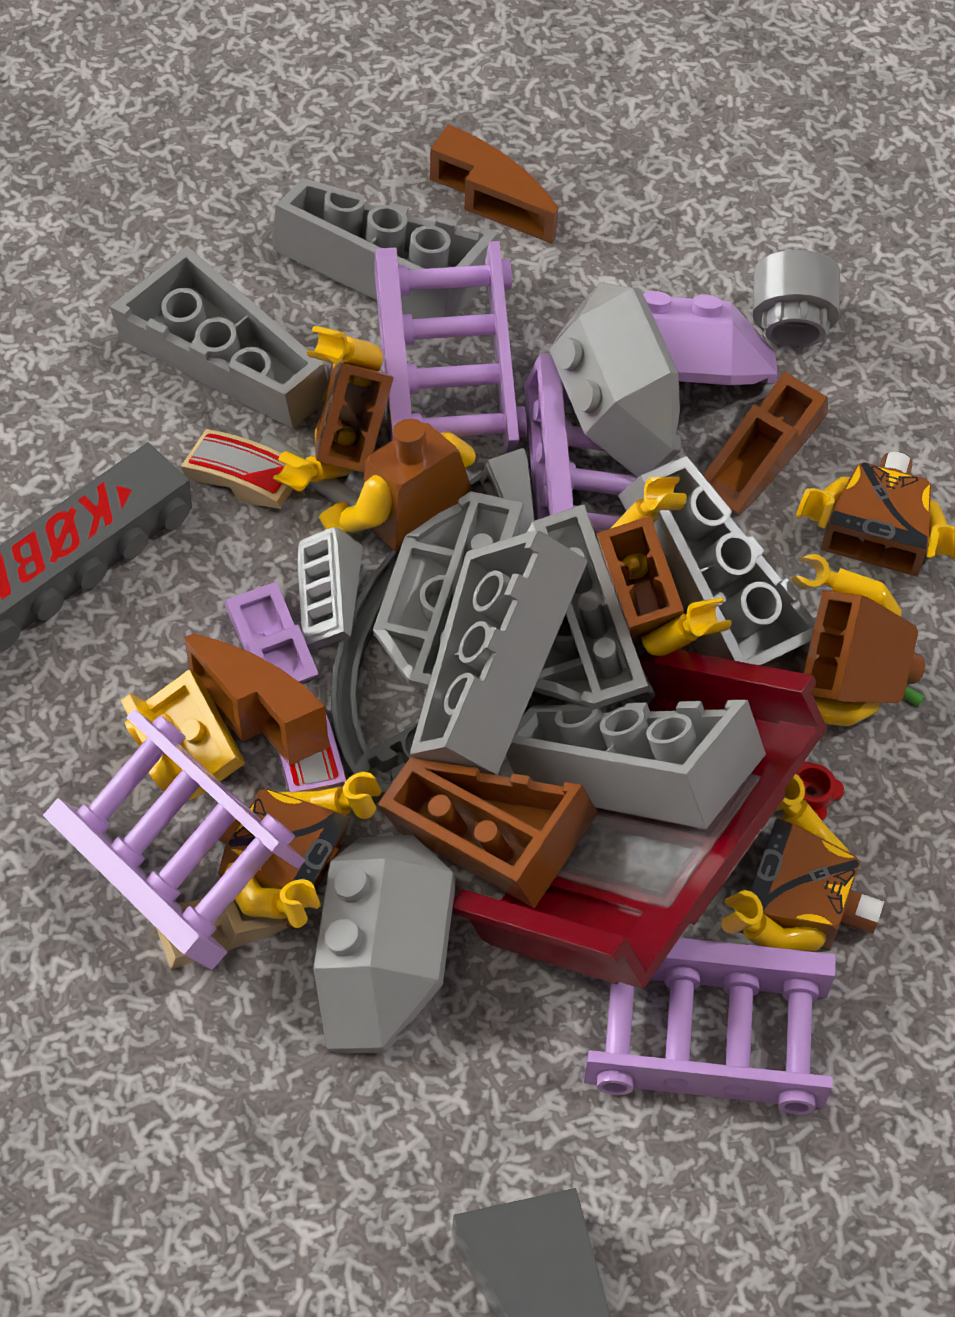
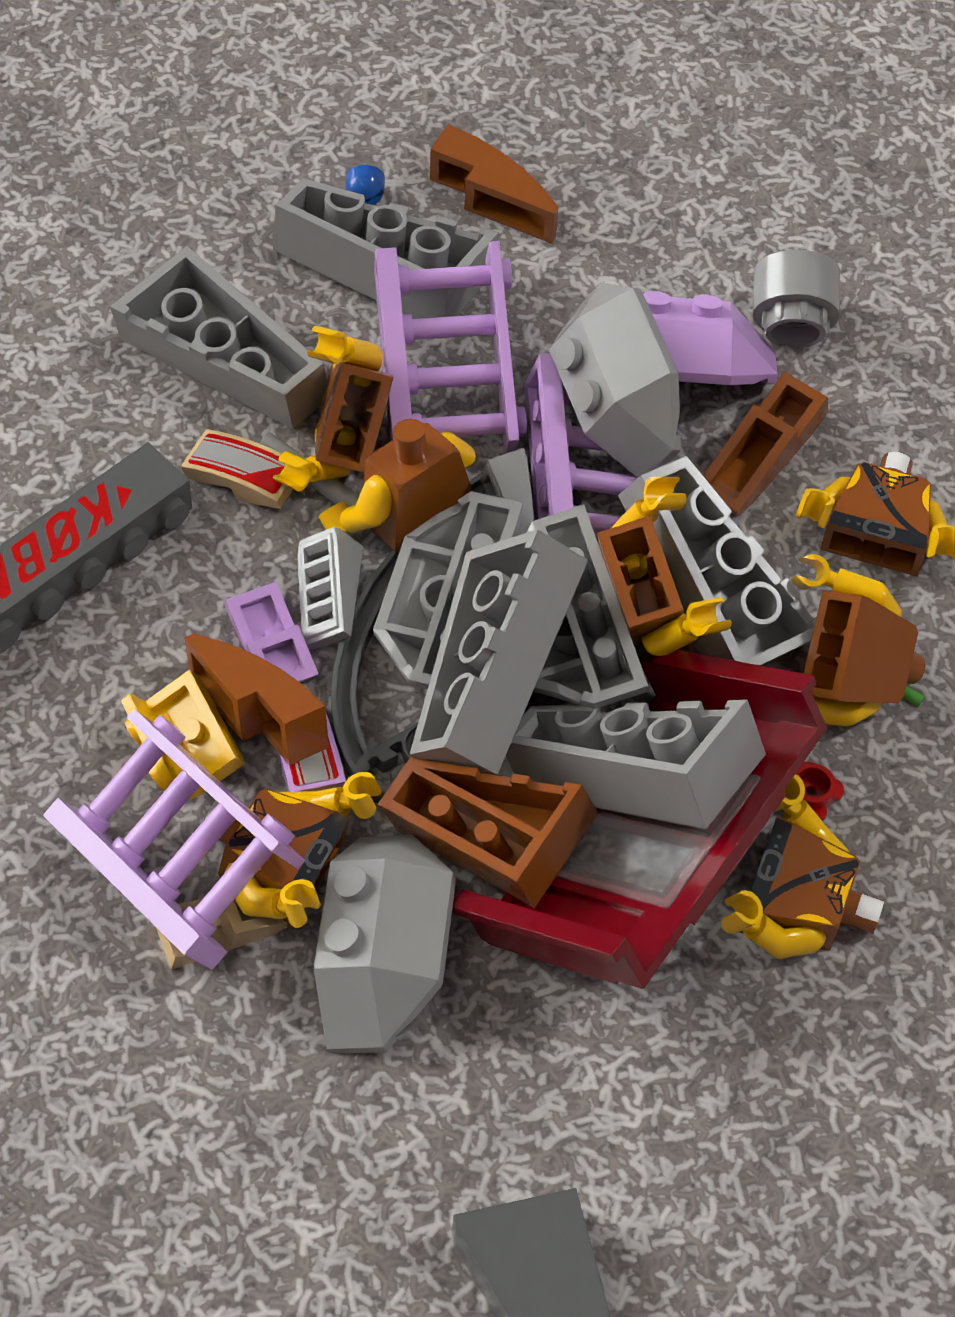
(366, 181): none -> blue hinge
(742, 973): lavender fence -> none

